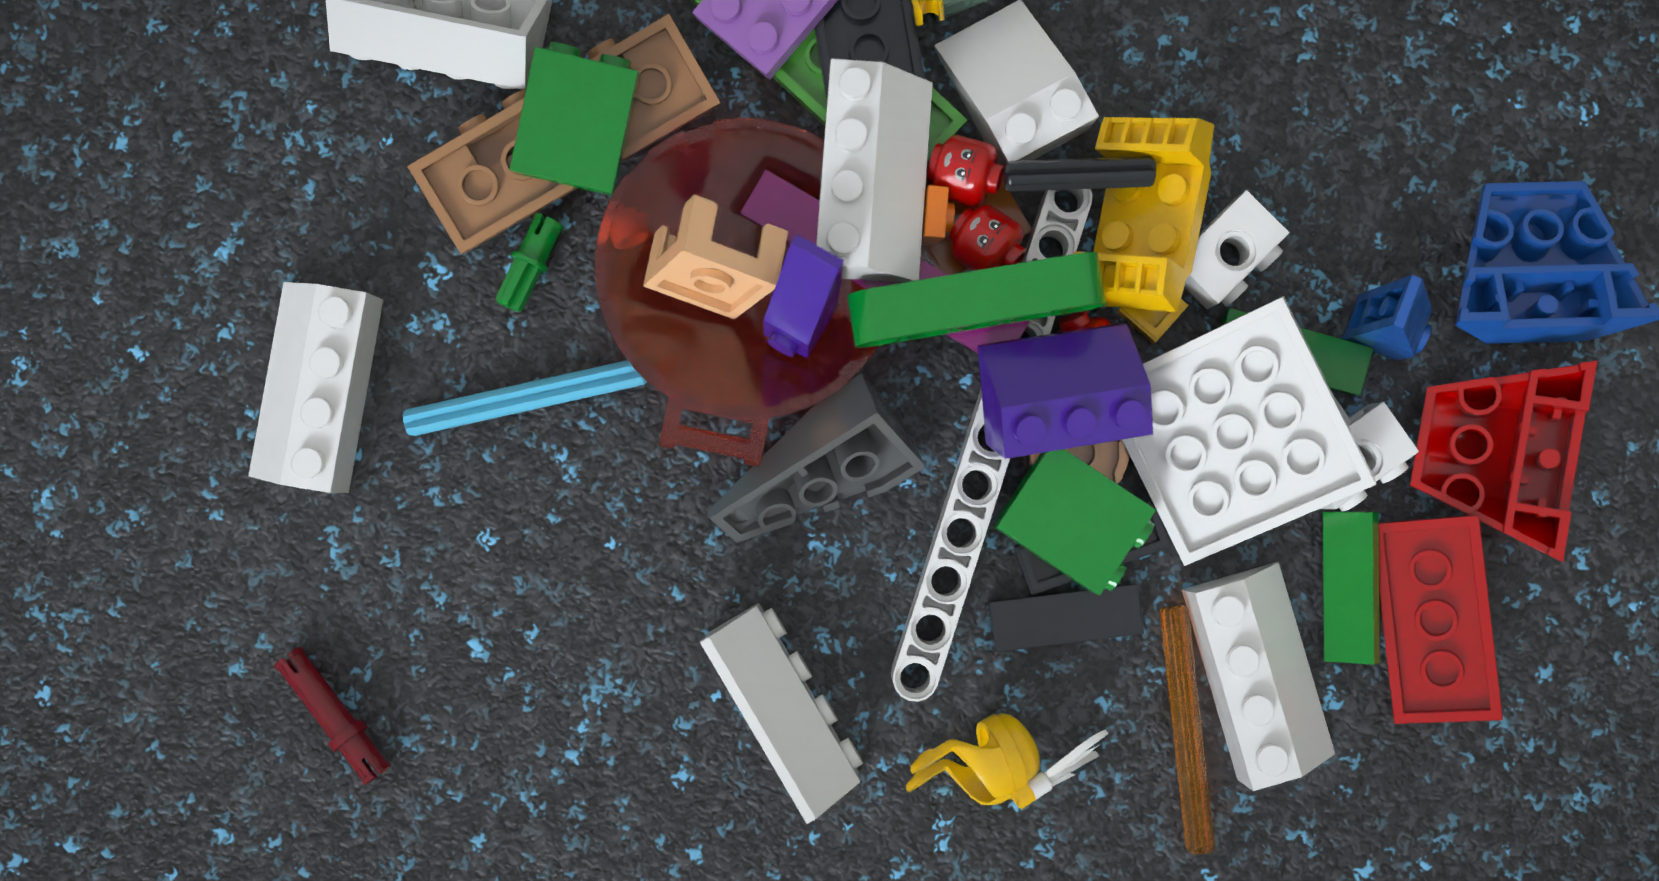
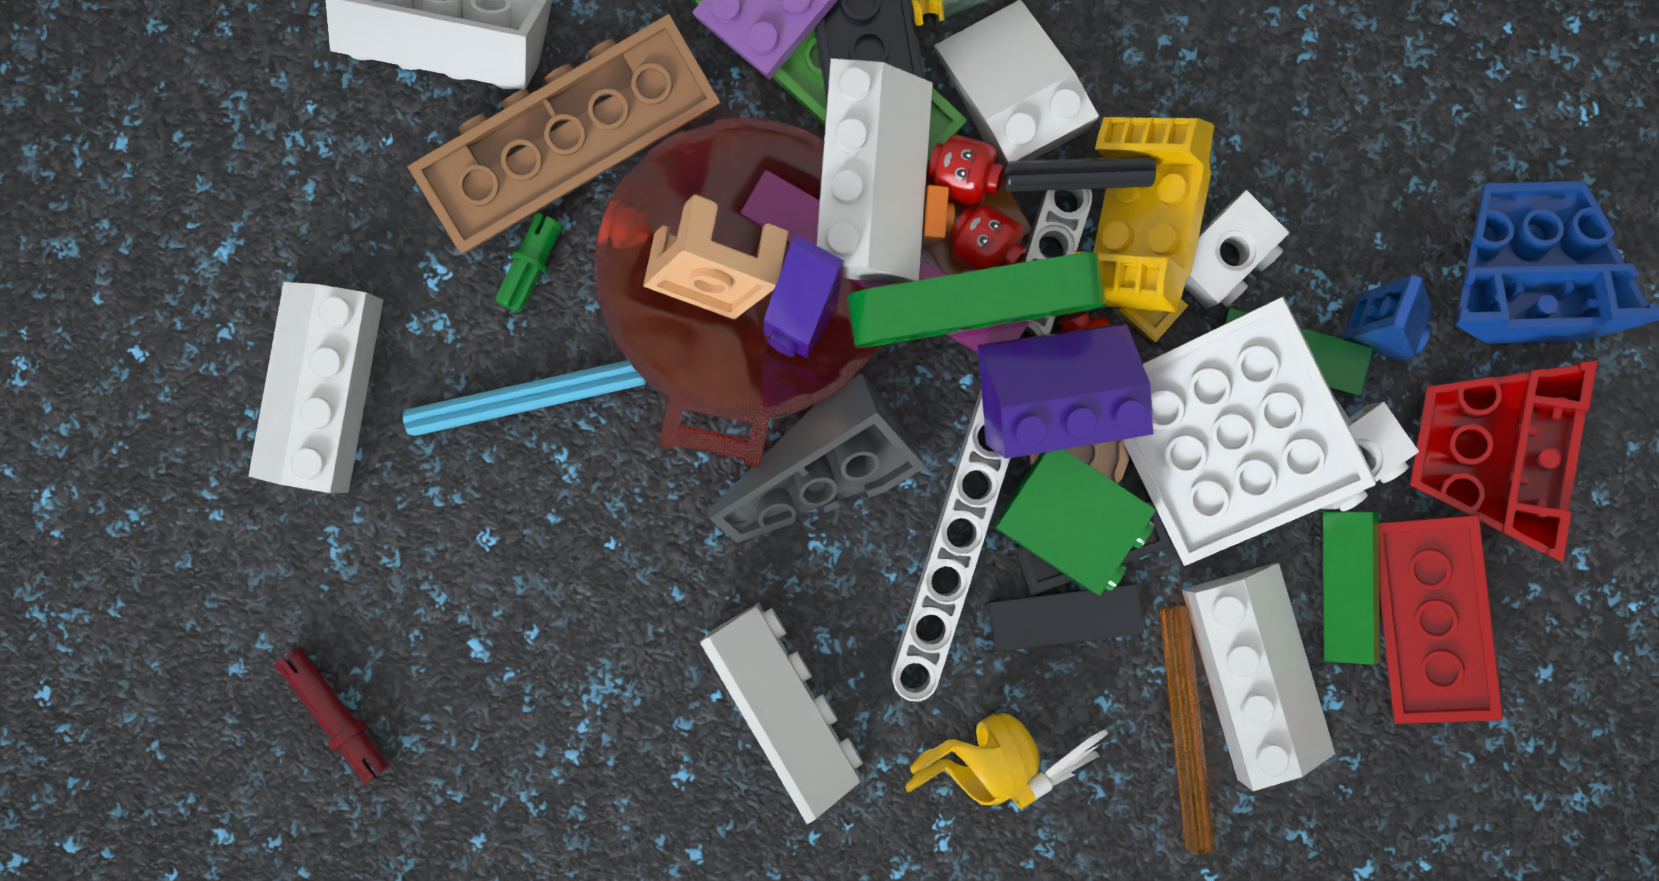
(575, 118): green brick -> none

